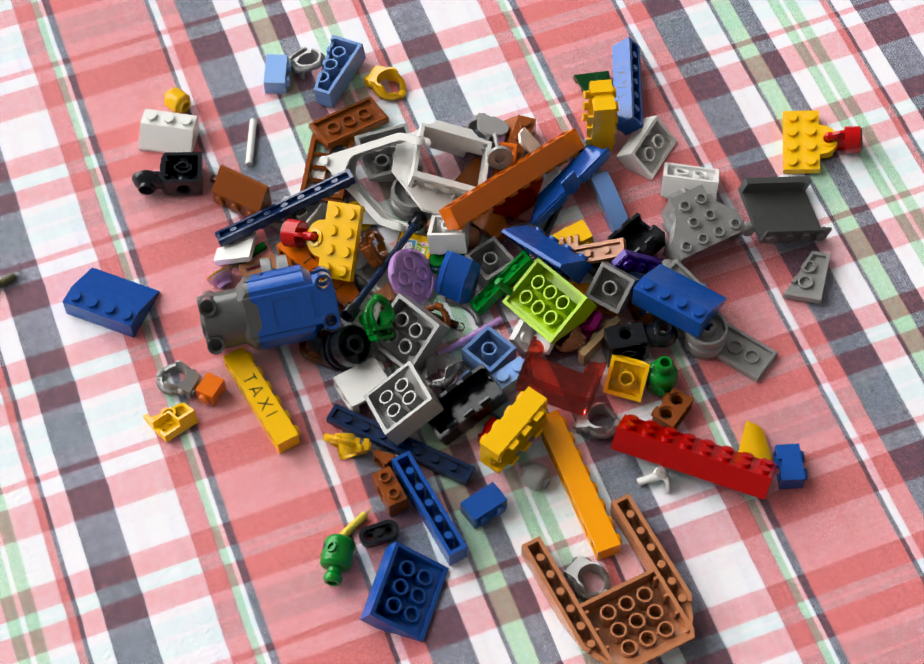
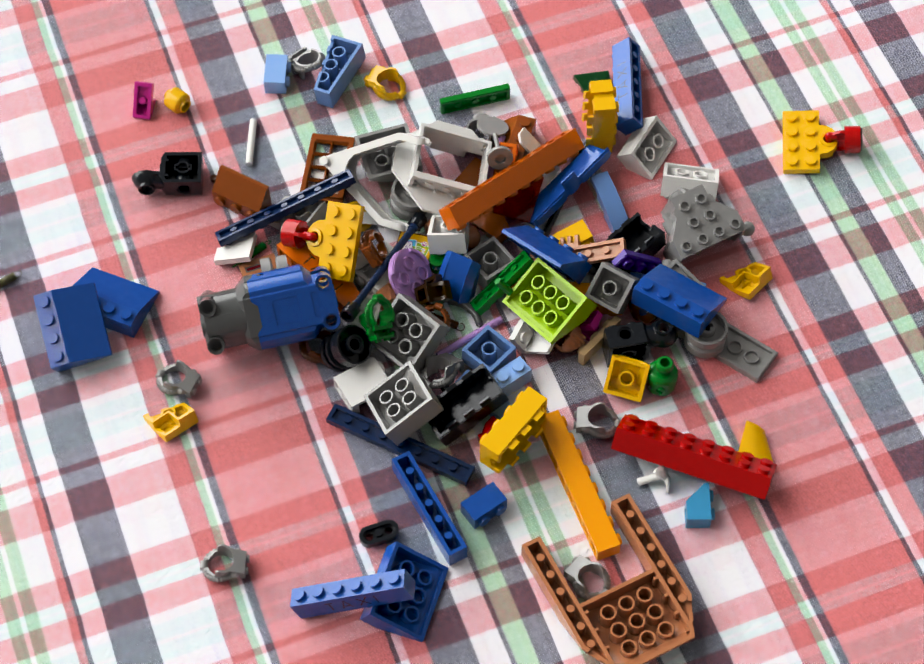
(72, 326): none -> blue slope
(143, 100): none -> dark pink slope
(168, 132): white slope -> none
(210, 389): orange brick -> none
(221, 277): lavender piece -> none
(238, 568): none -> light grey piece
(261, 399): yellow brick -> none
(337, 557): green piece -> none
(347, 444): yellow piece -> none
(348, 122): dark orange tile -> none
(349, 529): light yellow piece -> none
(353, 593): none -> blue brick
(383, 458): dark orange slope -> none
(389, 491): dark orange brick -> none
(433, 291): none -> dark brown brick
(474, 98): none -> green tile
(535, 476): light grey head -> none
(559, 384): clear red windscreen -> none
(675, 412): dark orange brick -> none
(698, 508): none -> dark azure slope
(748, 280): none -> yellow slope
(781, 209): dark grey panel -> none
(790, 465): blue brick -> none
(810, 280): light grey wing -> none

